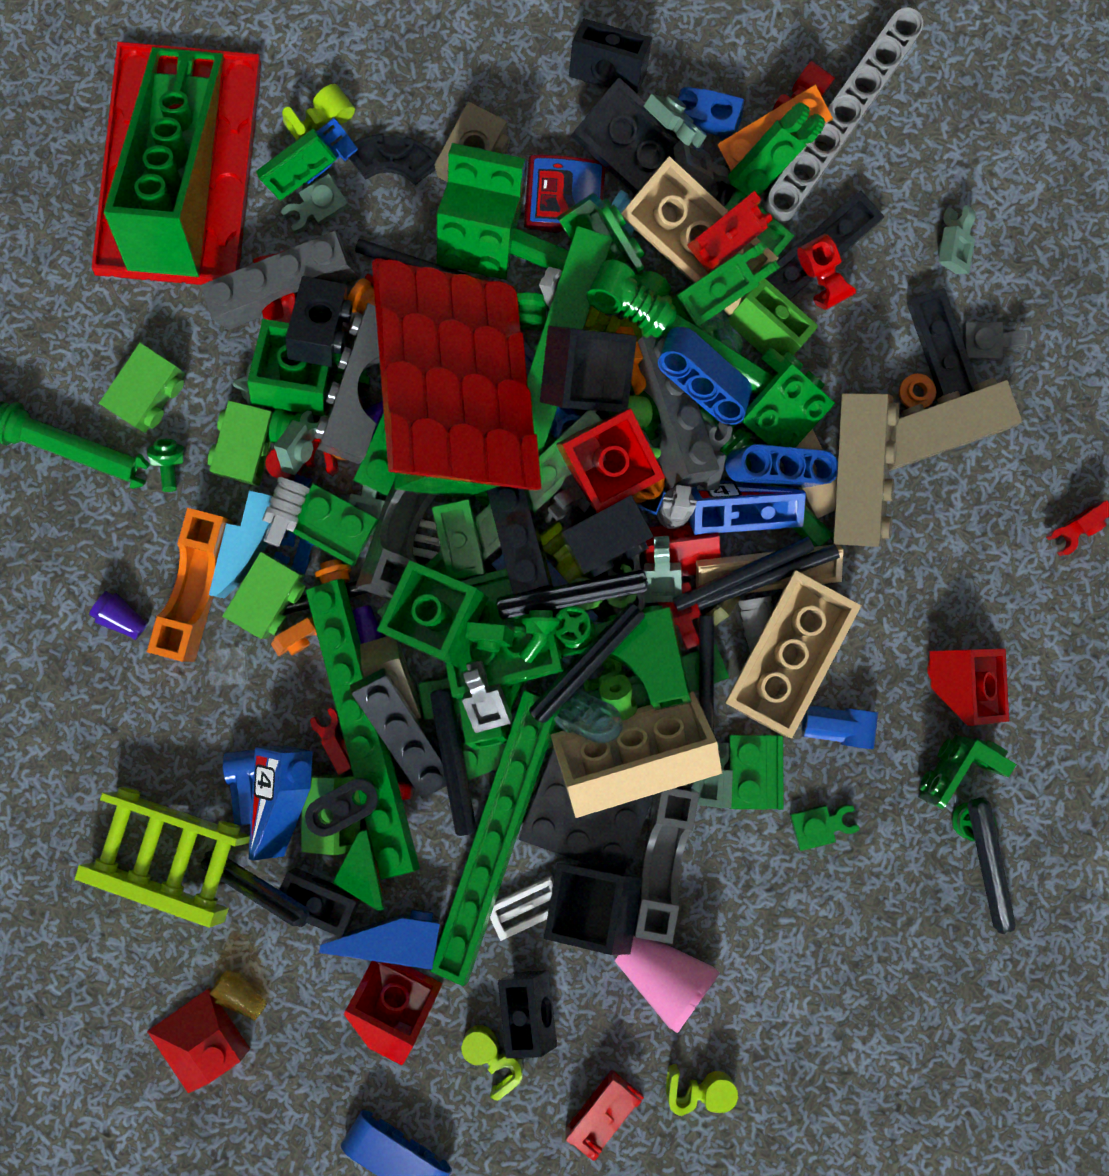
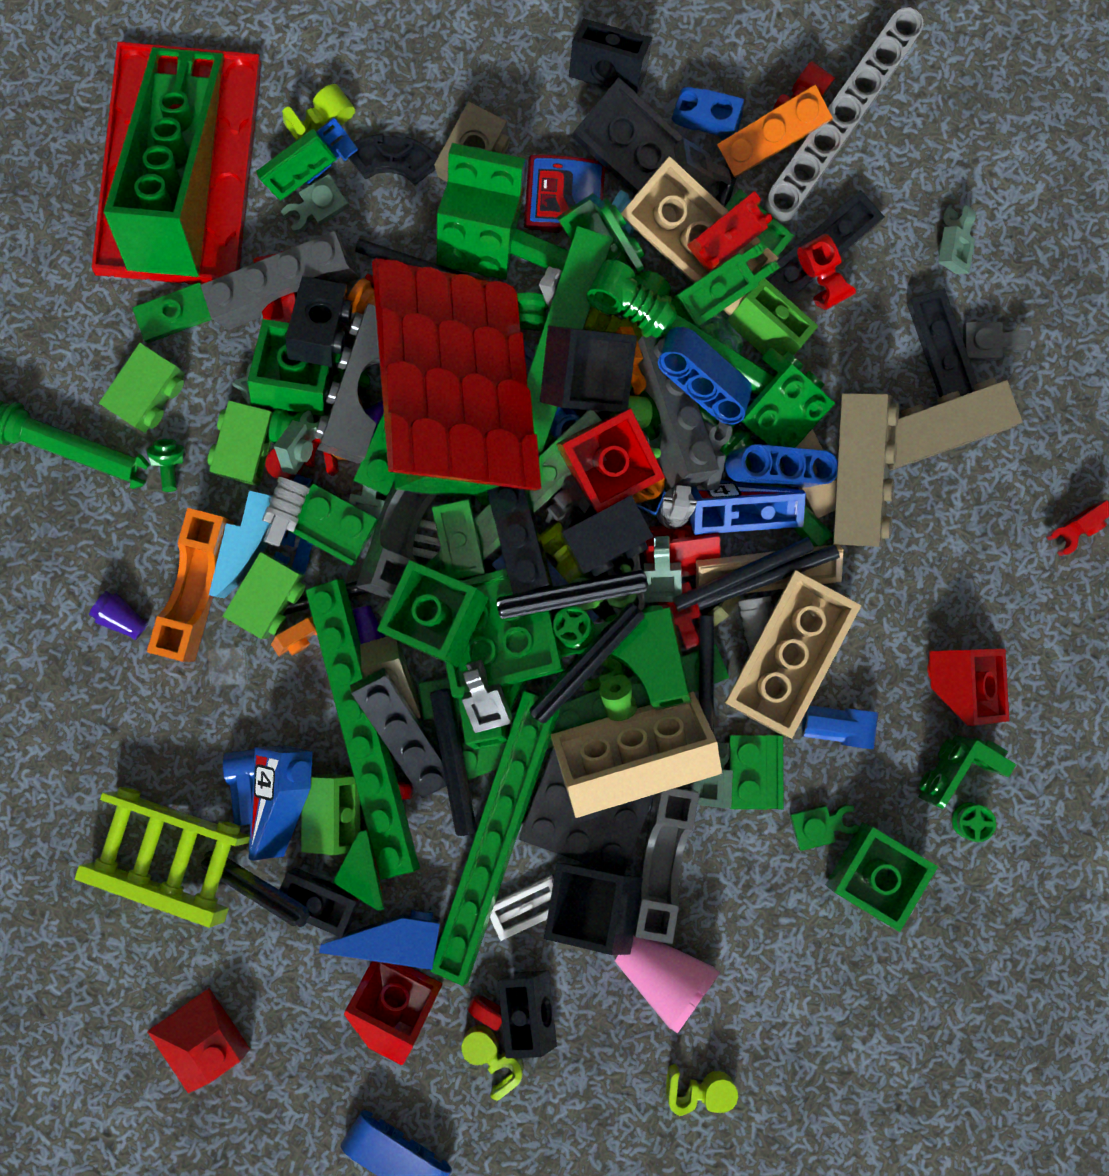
(172, 313): none -> green plate
(238, 995): clear yellow cone -> none
(333, 570): orange plate -> none
(333, 742): red plate -> none
(343, 806): black plate -> none
(485, 1011): none -> red tile
(489, 636): green plate -> none
(540, 625): green plate -> none
(600, 719): clear light blue plate -> none
(602, 1115): hinge -> none
(671, 114): sand green plate -> none
(776, 150): green hinge -> none
(881, 876): none -> green brick
(906, 393): orange plate -> none
(991, 865): black axle -> none

